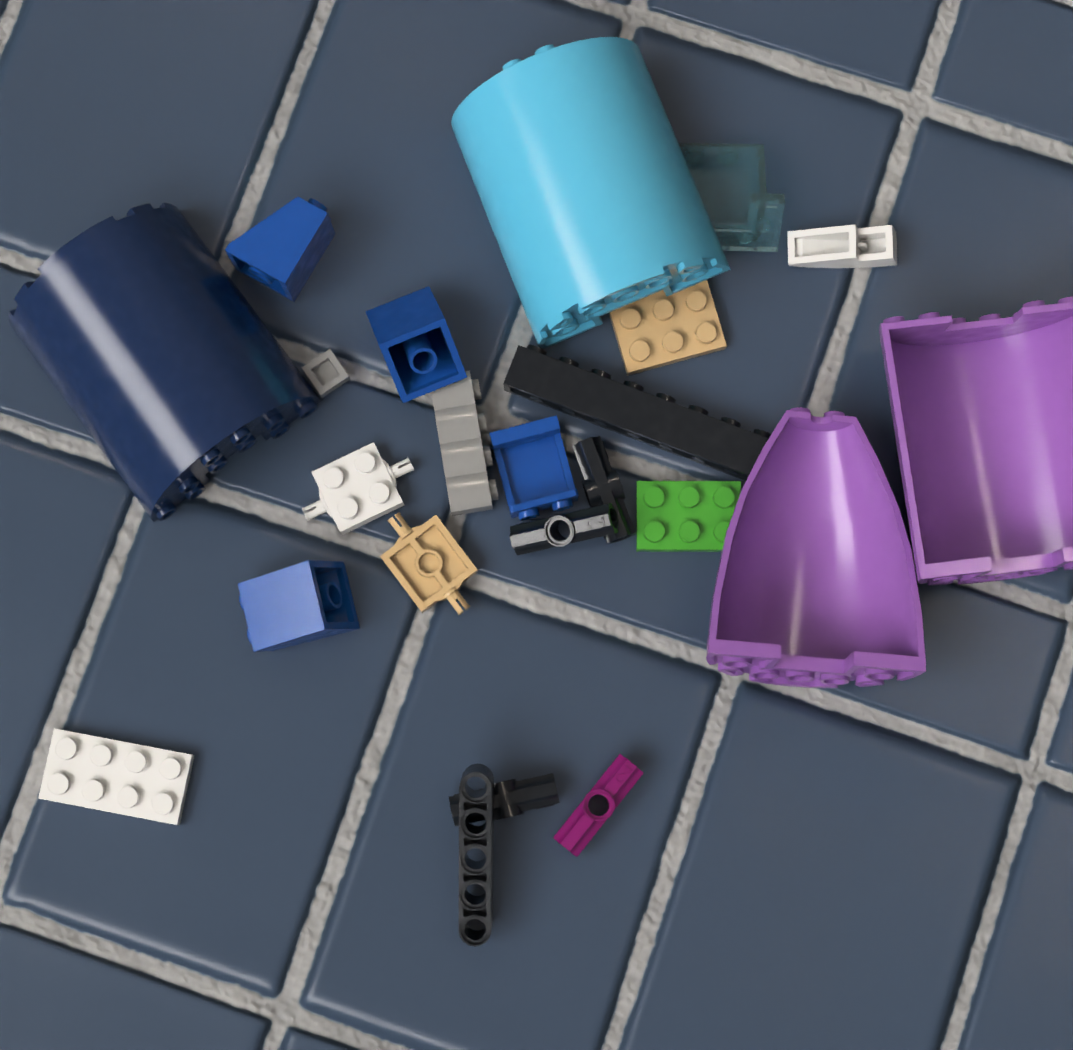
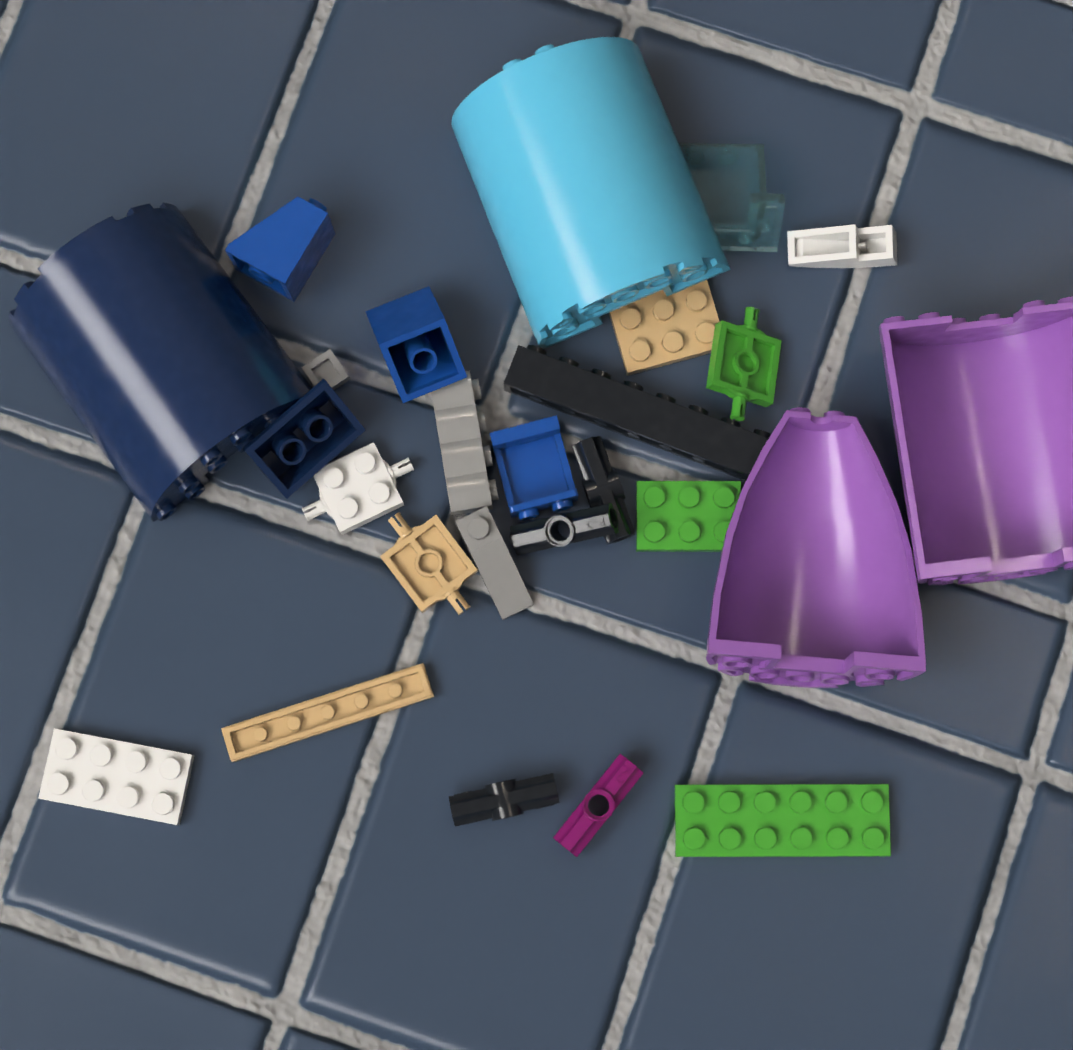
(298, 605): slope -> none
(304, 439): none -> dark blue slope
(327, 712): none -> tan tile
(476, 871): black beam -> none
(494, 562): none -> light grey slope
(744, 363): none -> bright green plate
(782, 820): none -> bright green plate

